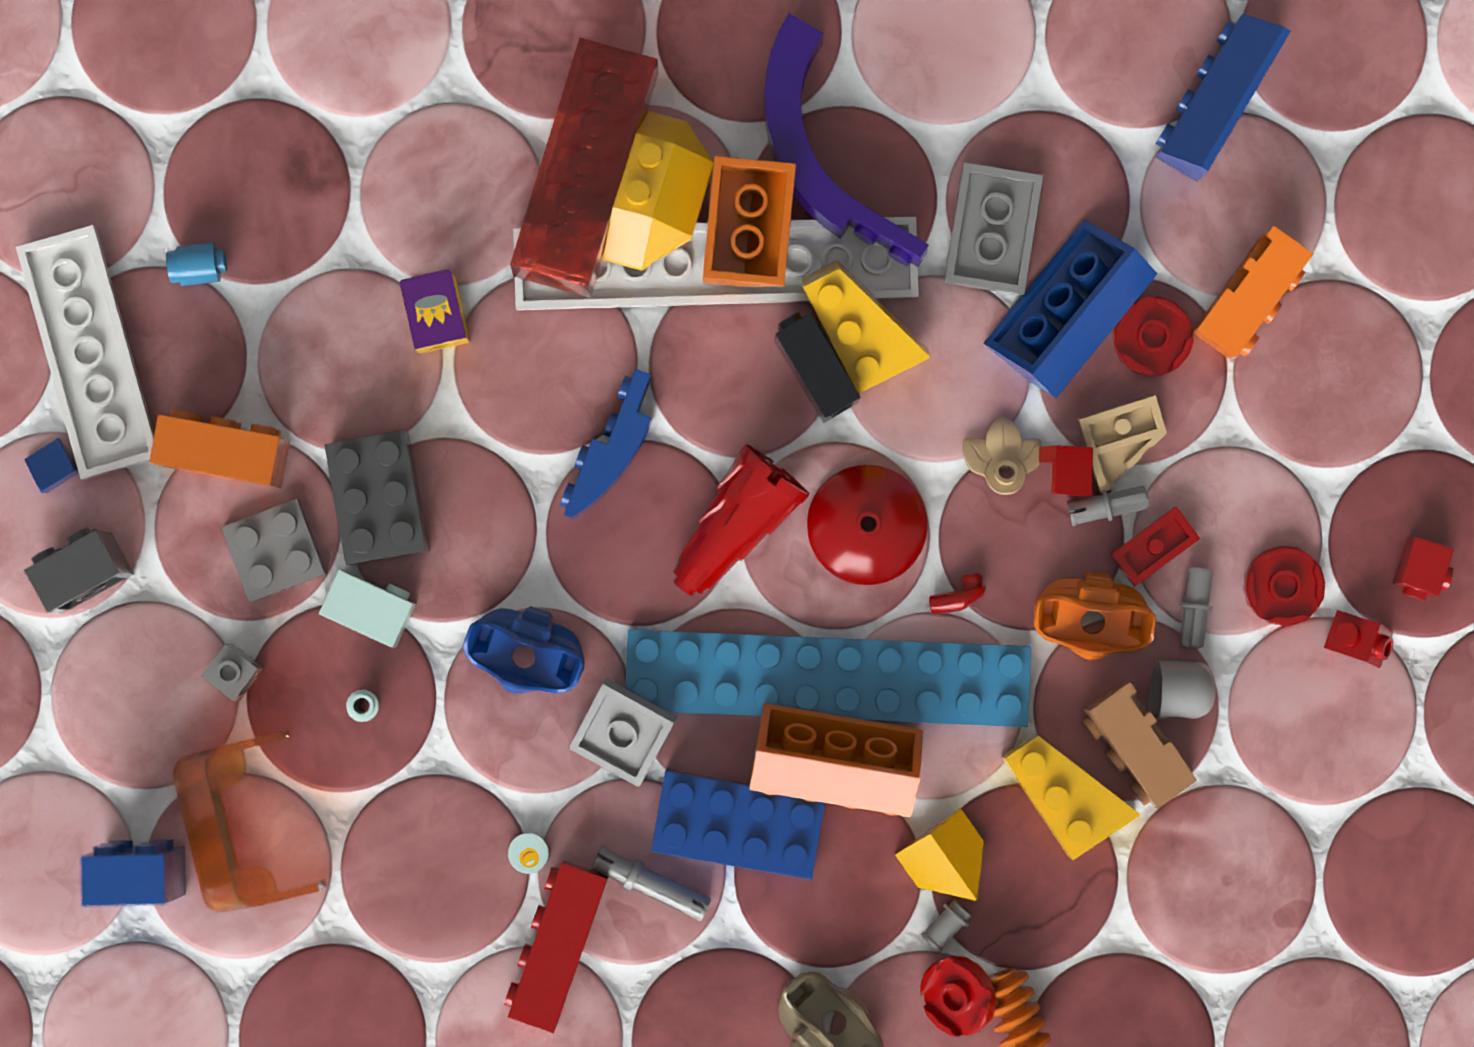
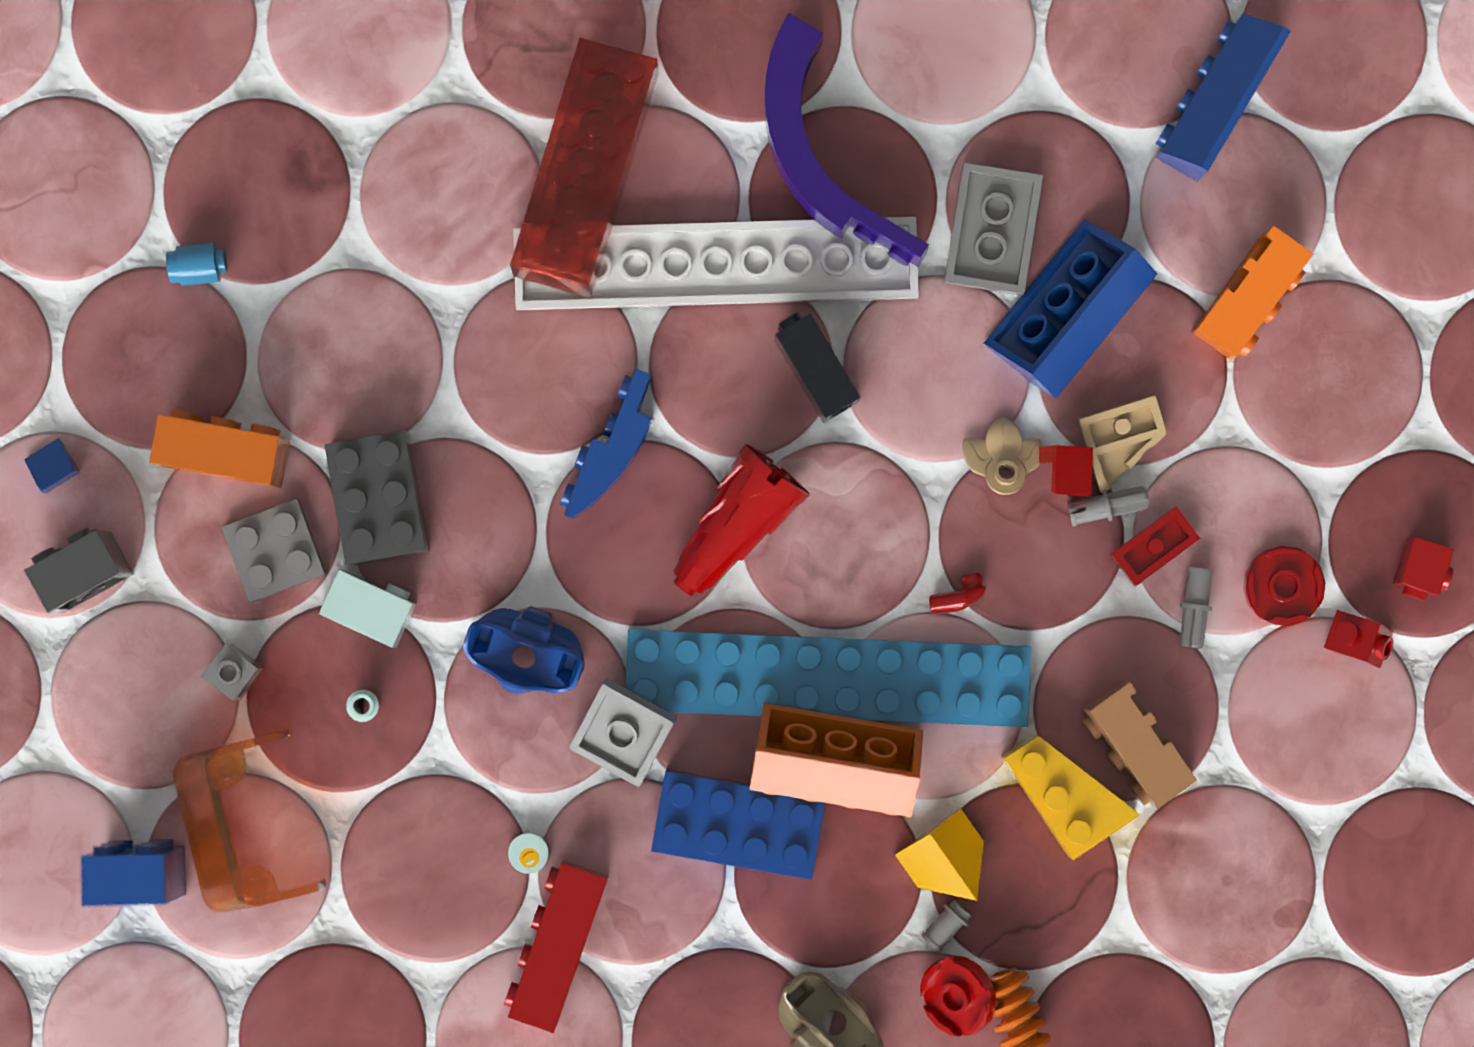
(87, 351): white plate -> none
(434, 311): dark purple piece -> none
(650, 883): light grey pin -> none
(658, 193): yellow wedge -> none
(748, 222): orange slope -> none
(848, 549): red dish -> none
(861, 329): yellow wedge -> none
(1063, 603): orange piece -> none
(1153, 336): red tile -> none
(1186, 689): light grey helmet -> none

